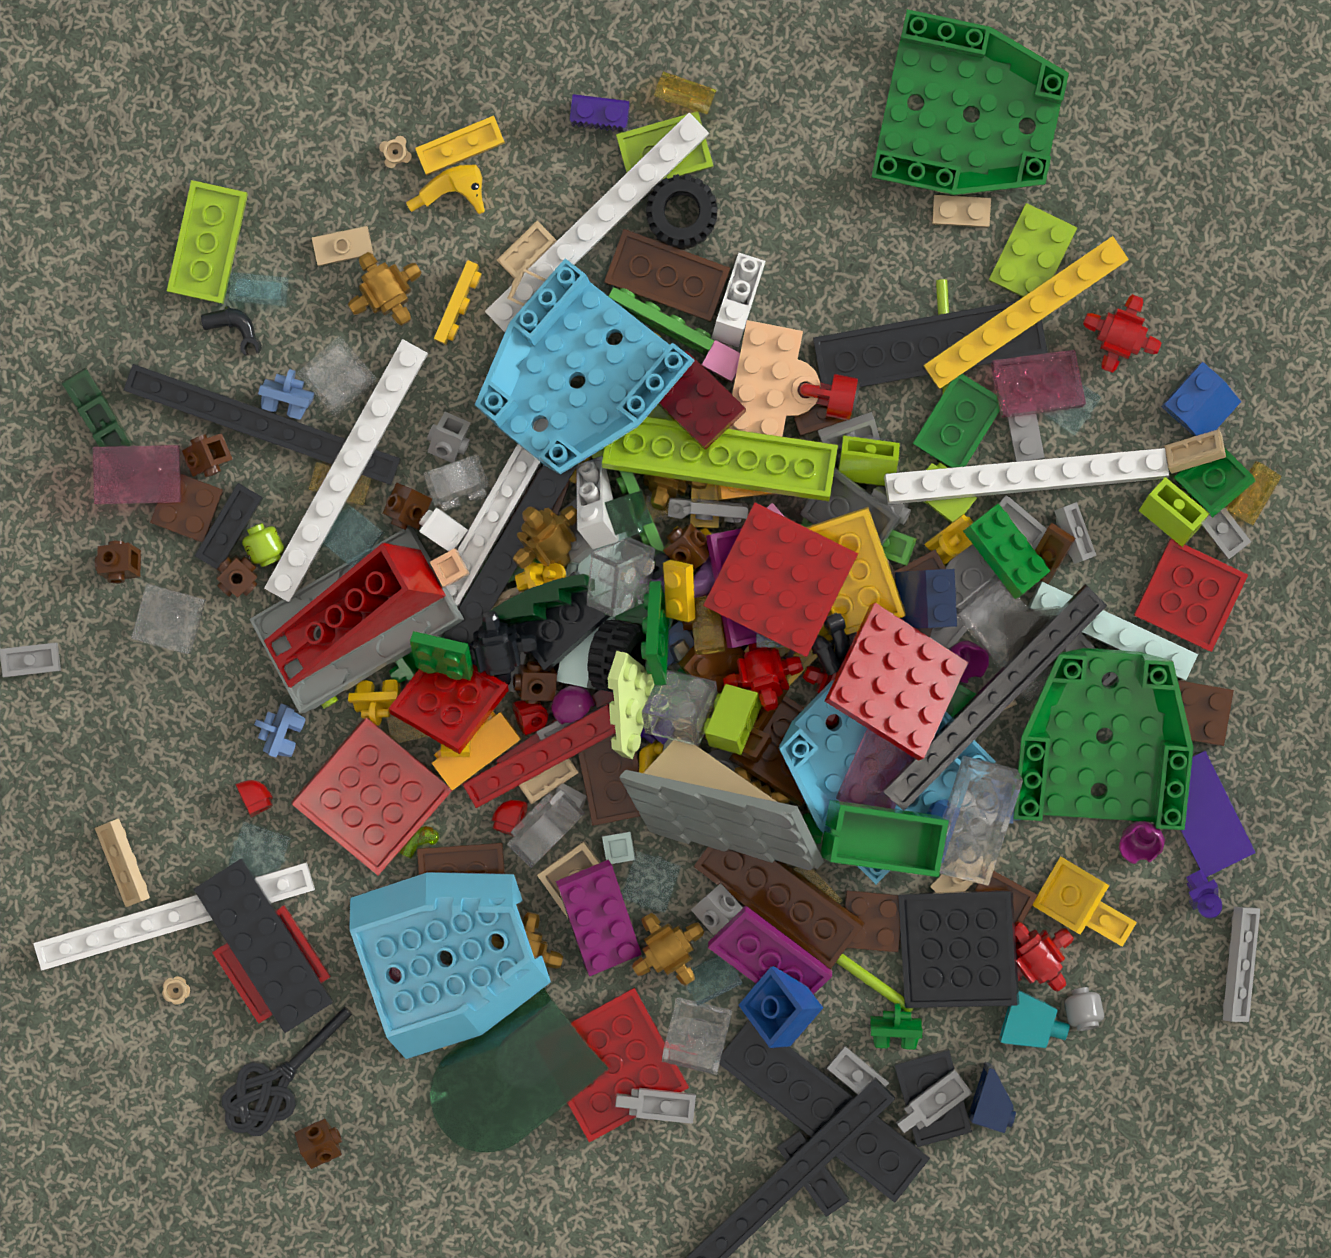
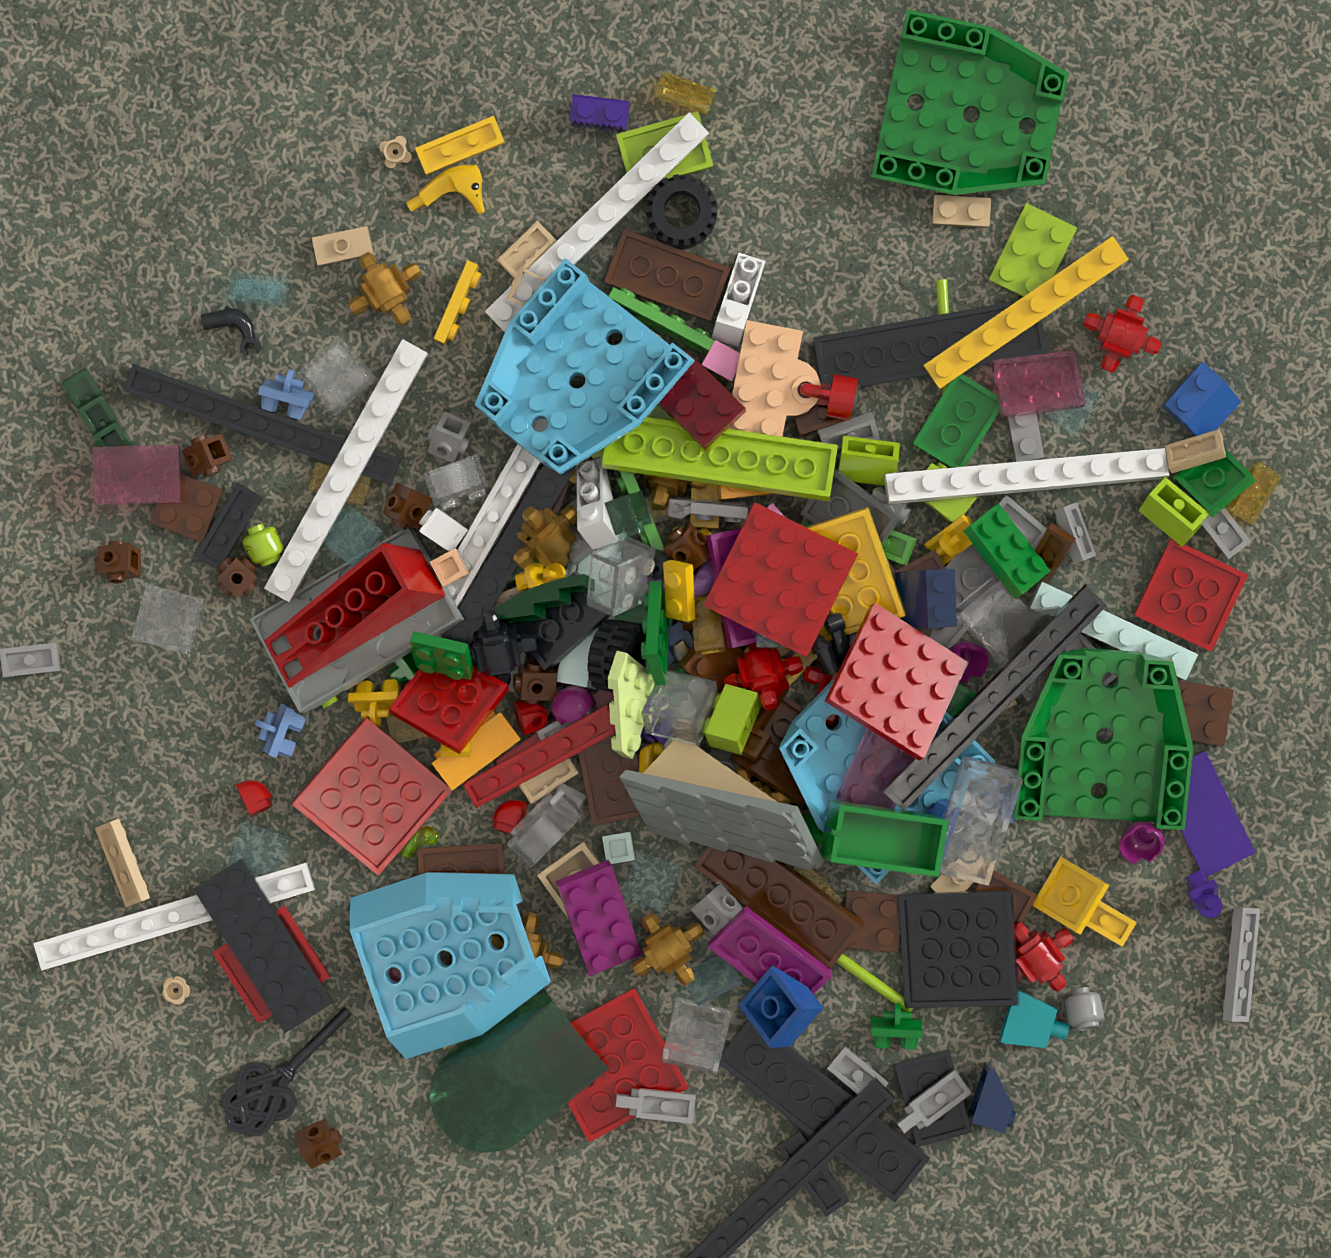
(207, 242): lime plate -> none

